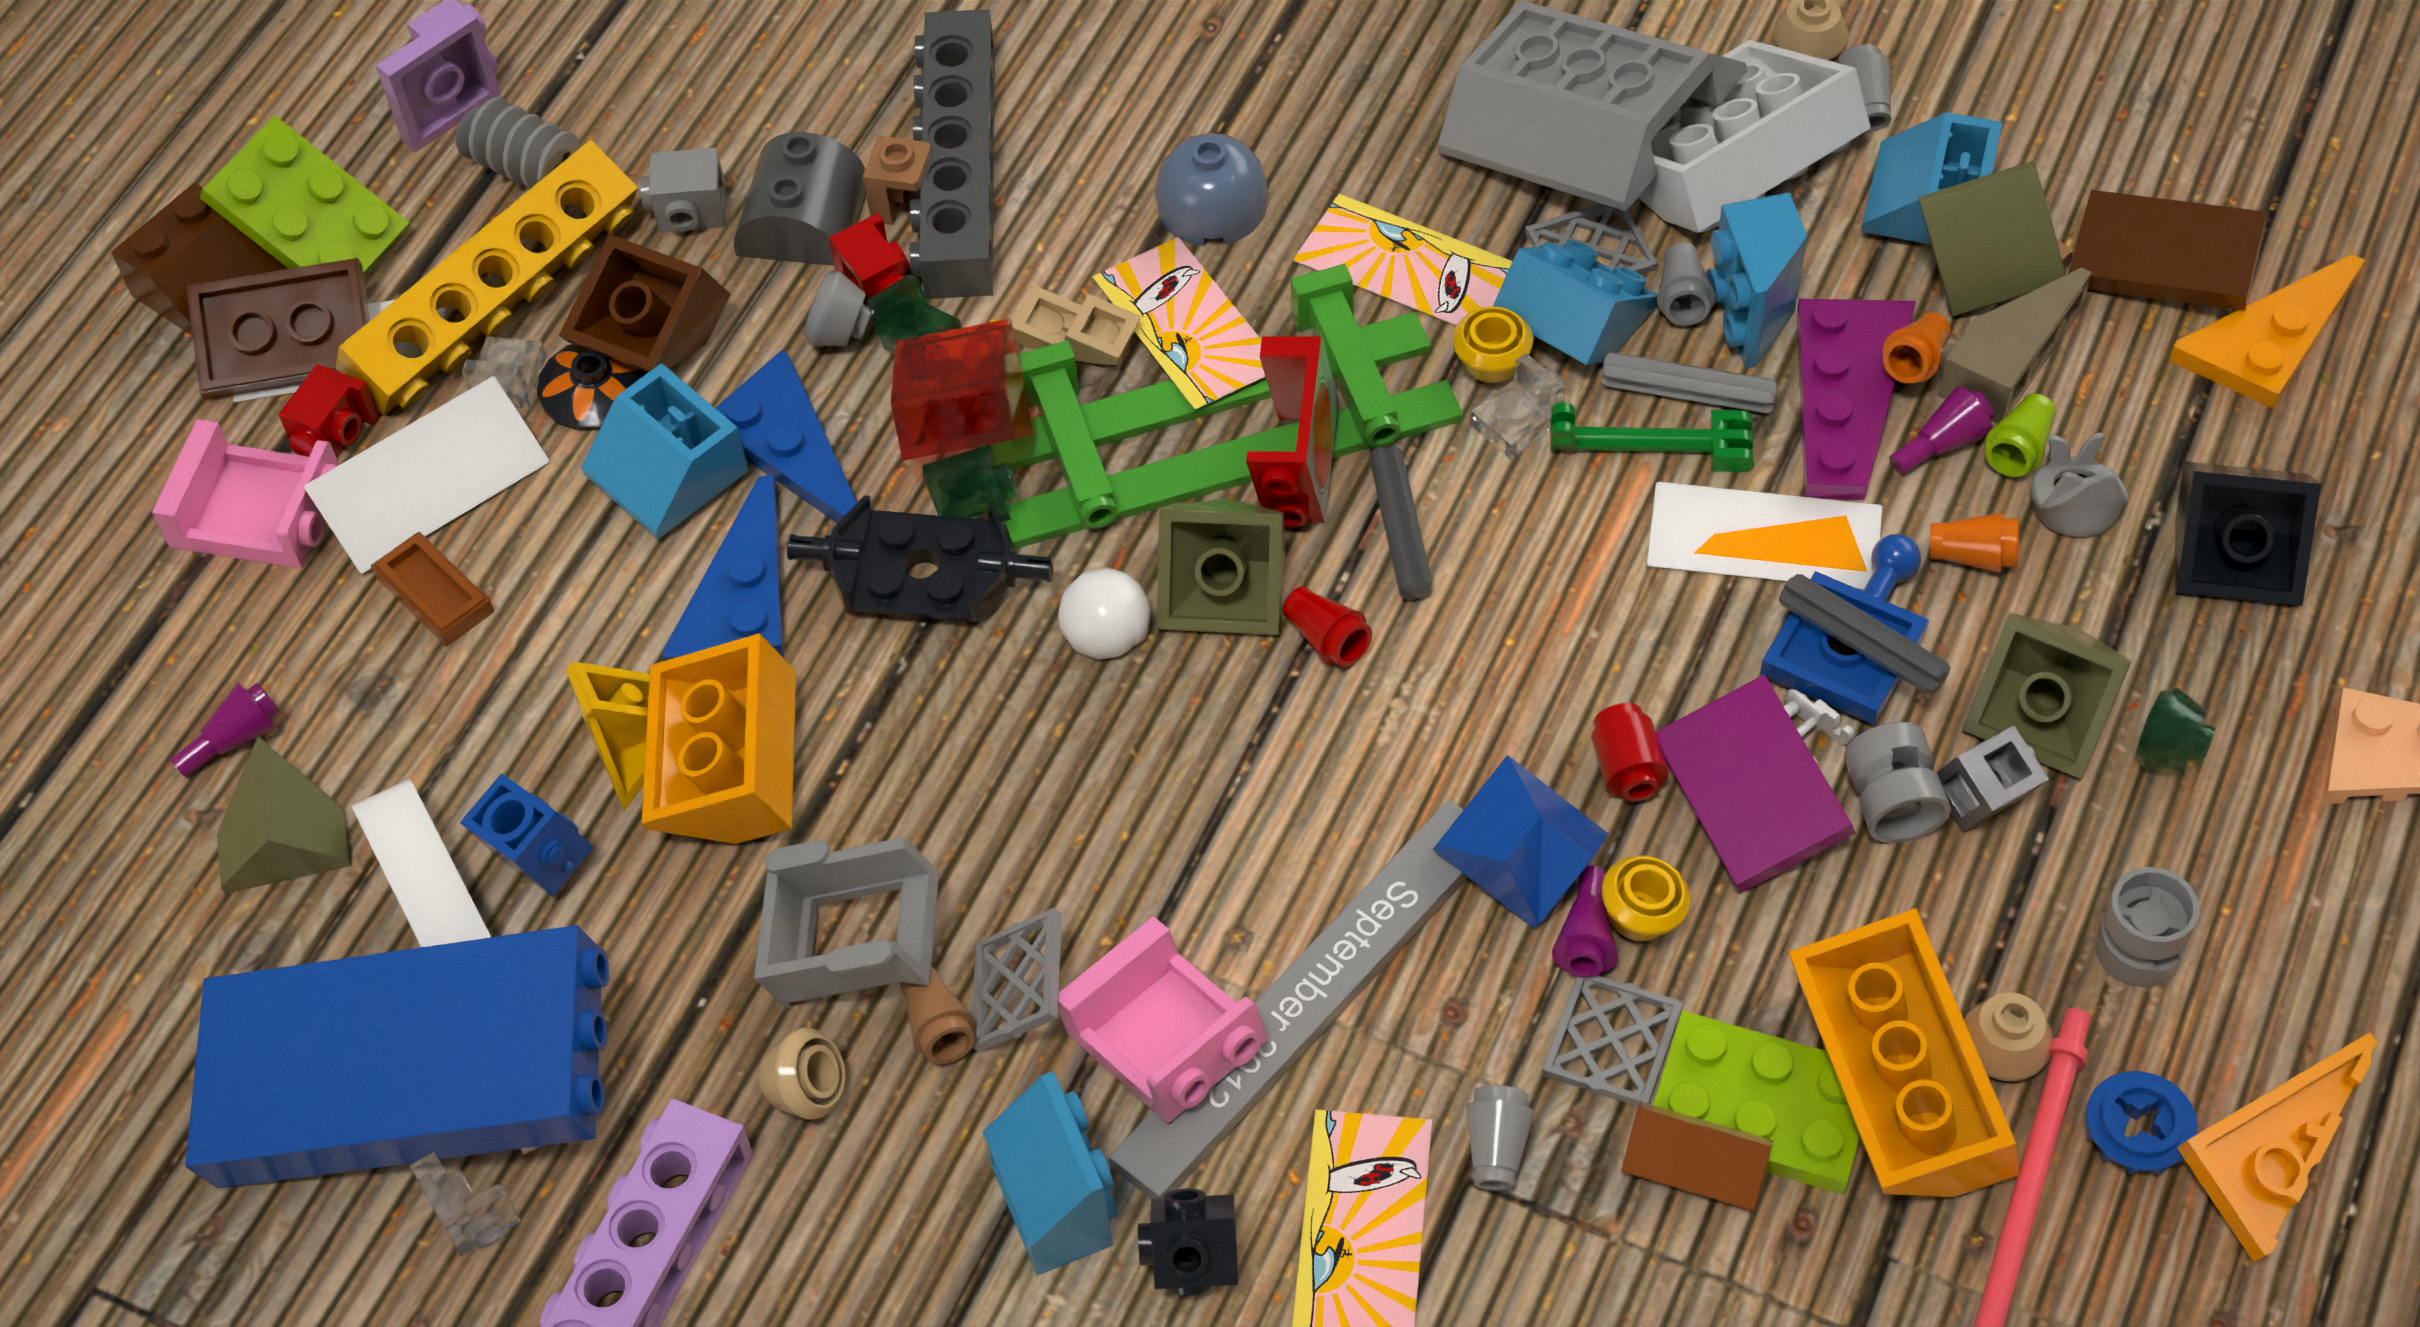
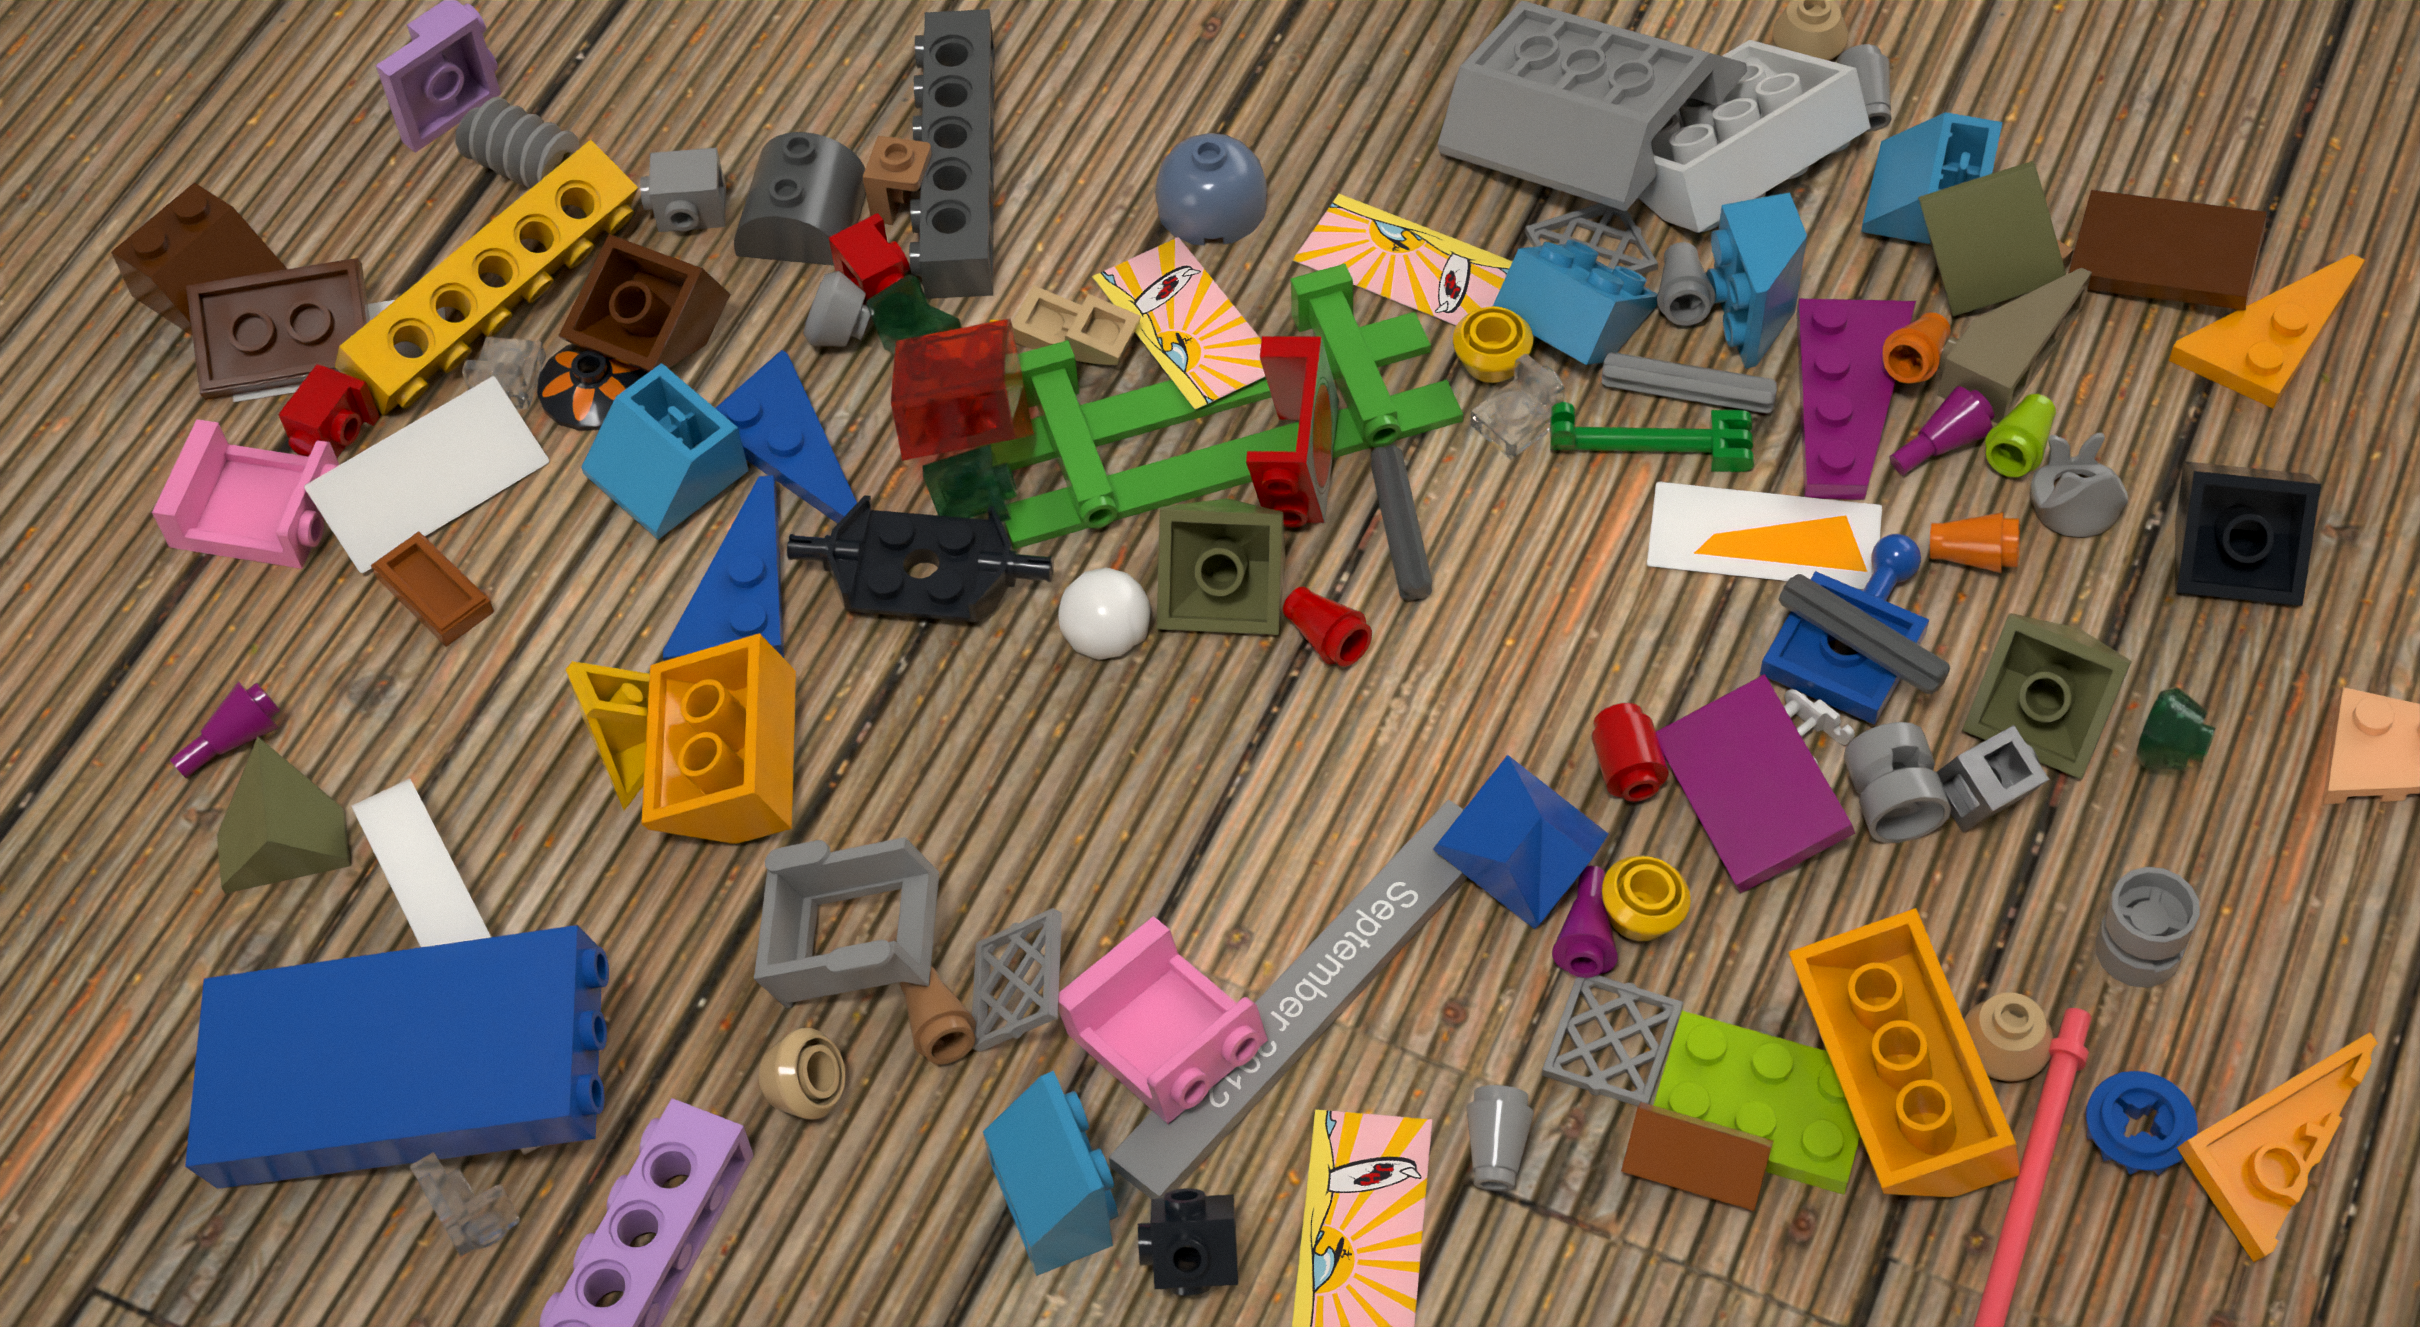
(301, 202): lime plate -> none
(527, 834): blue head -> none

